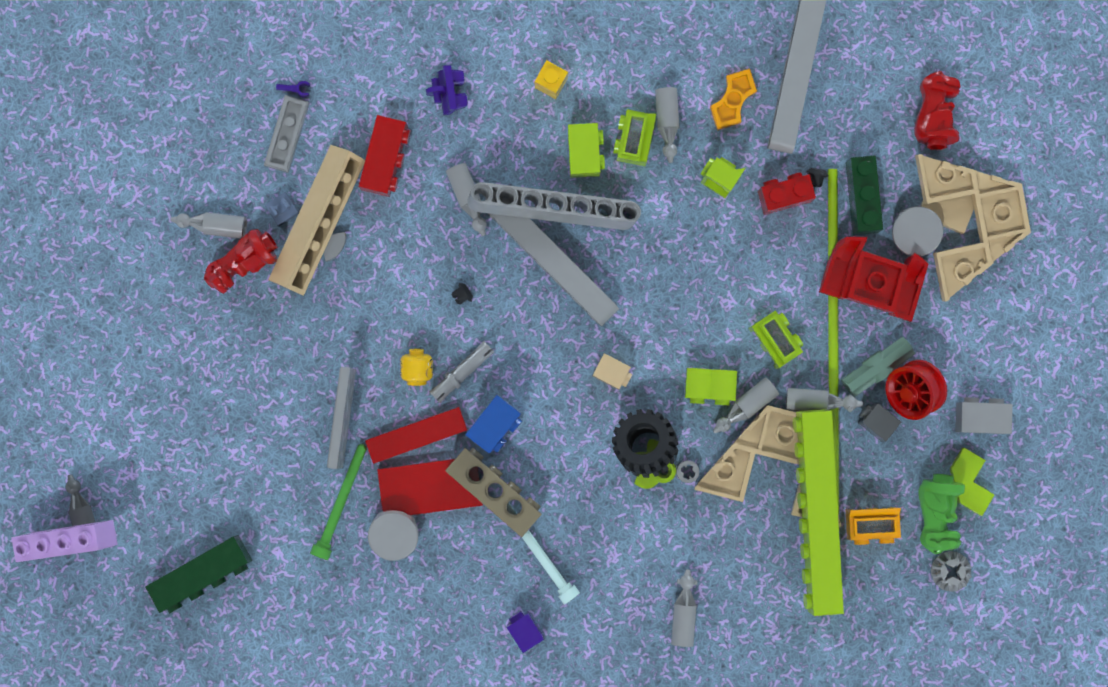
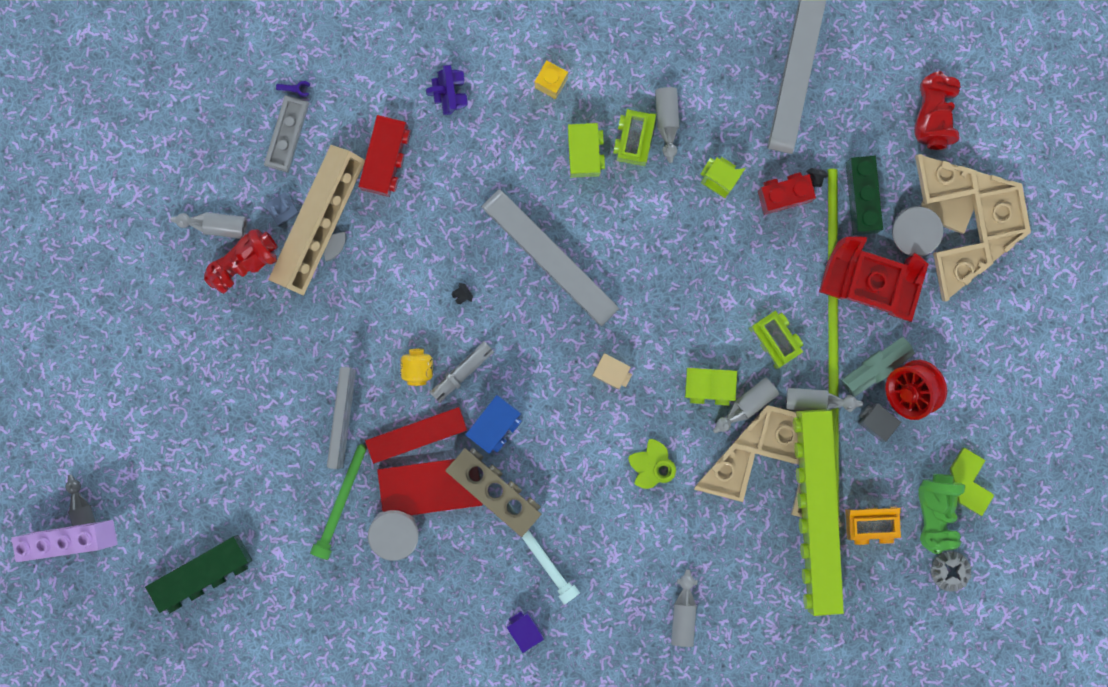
(462, 184): light grey wheel -> none
(543, 211): light grey beam -> none
(640, 424): black tyre -> none
(695, 469): light grey bush -> none
(738, 89): light orange tile -> none
(983, 417): light grey brick -> none

